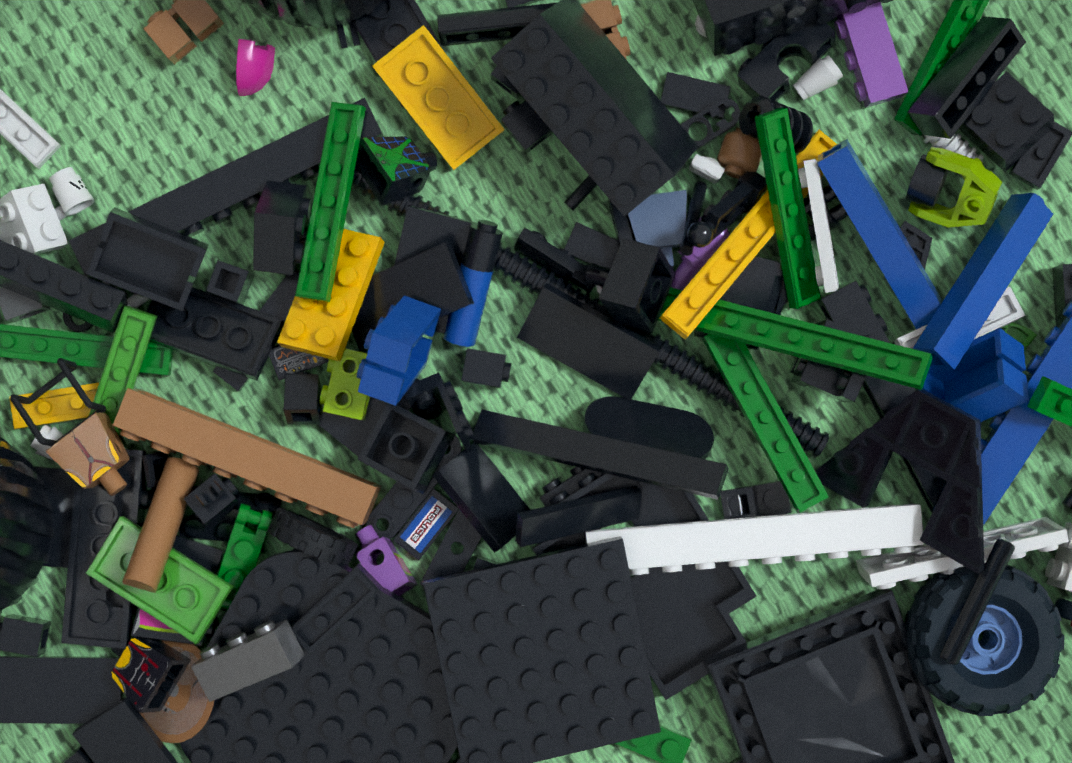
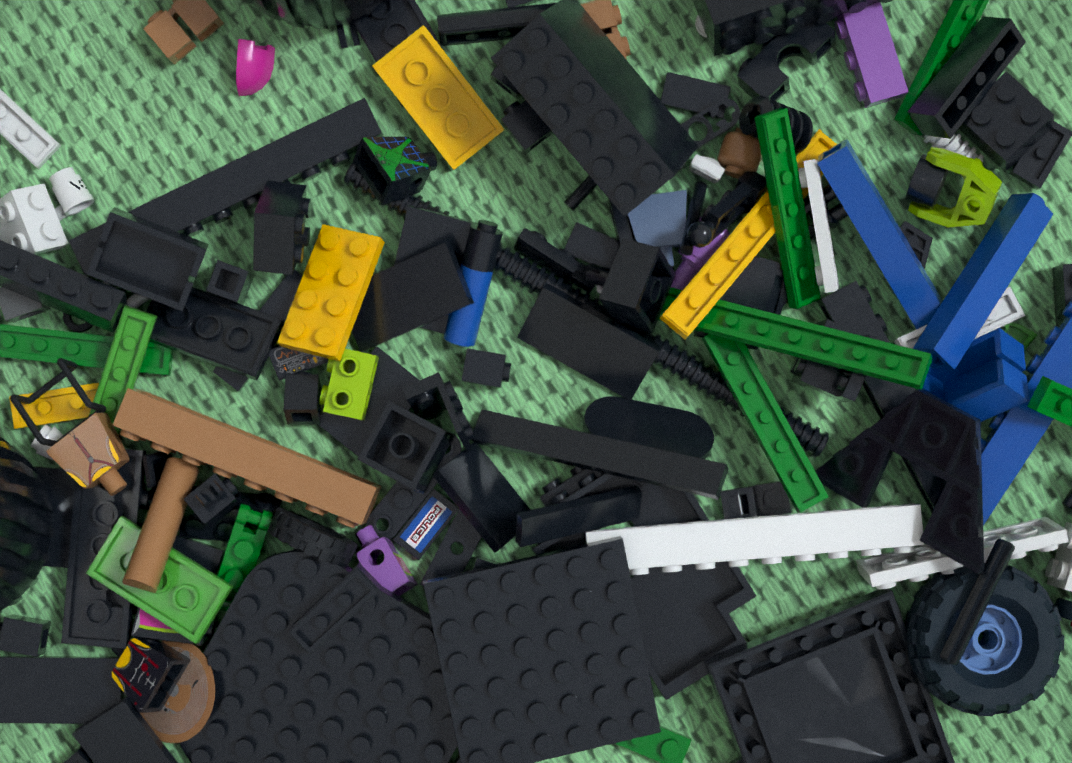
(247, 659): flat silver brick -> none
(330, 201): green tile -> none
(397, 350): blue piece -> none
(818, 78): white cone -> none

